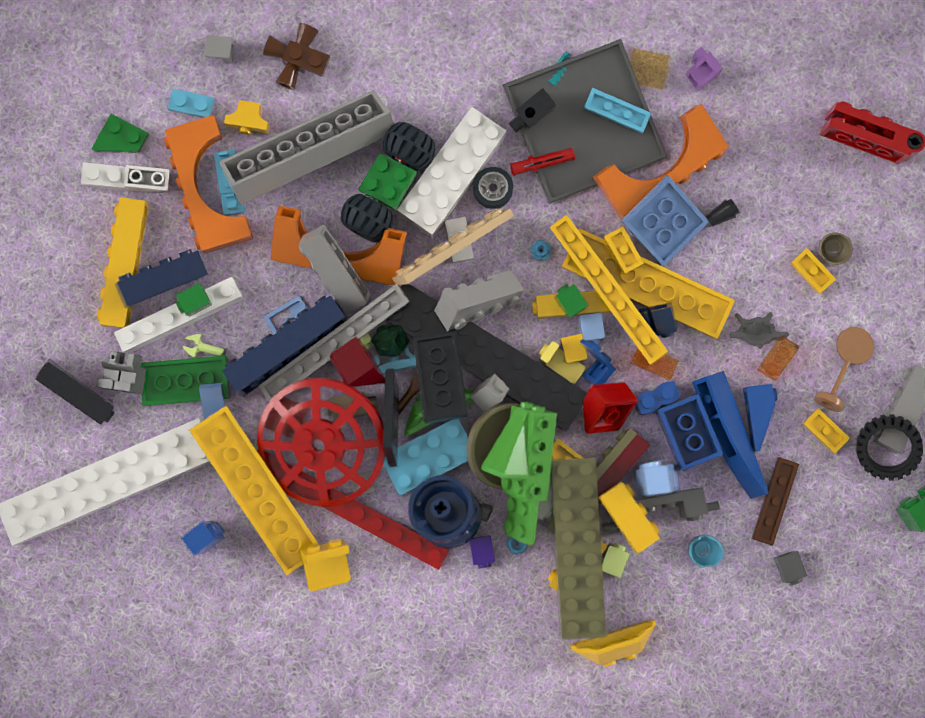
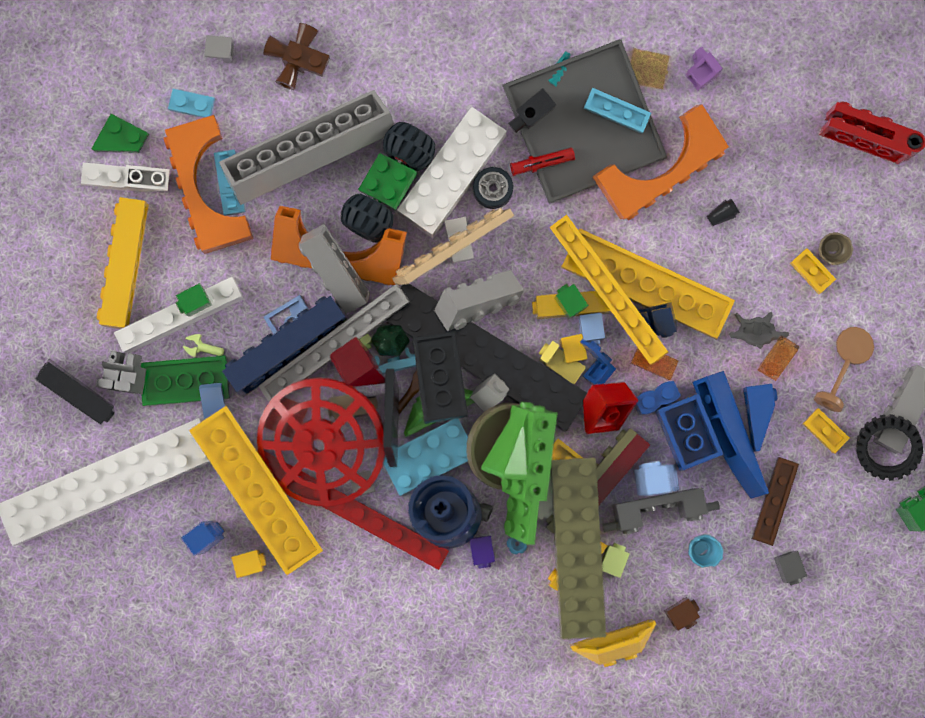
(160, 279): dark blue brick -> none
(247, 119): yellow brick -> none
(249, 563): none -> yellow brick
(326, 564): yellow bracket -> none
(541, 255): dark azure plate -> none
(623, 250): yellow plate -> none
(630, 517): yellow brick -> none
(664, 221): medium blue plate -> none
(683, 614): none -> reddish brown brick

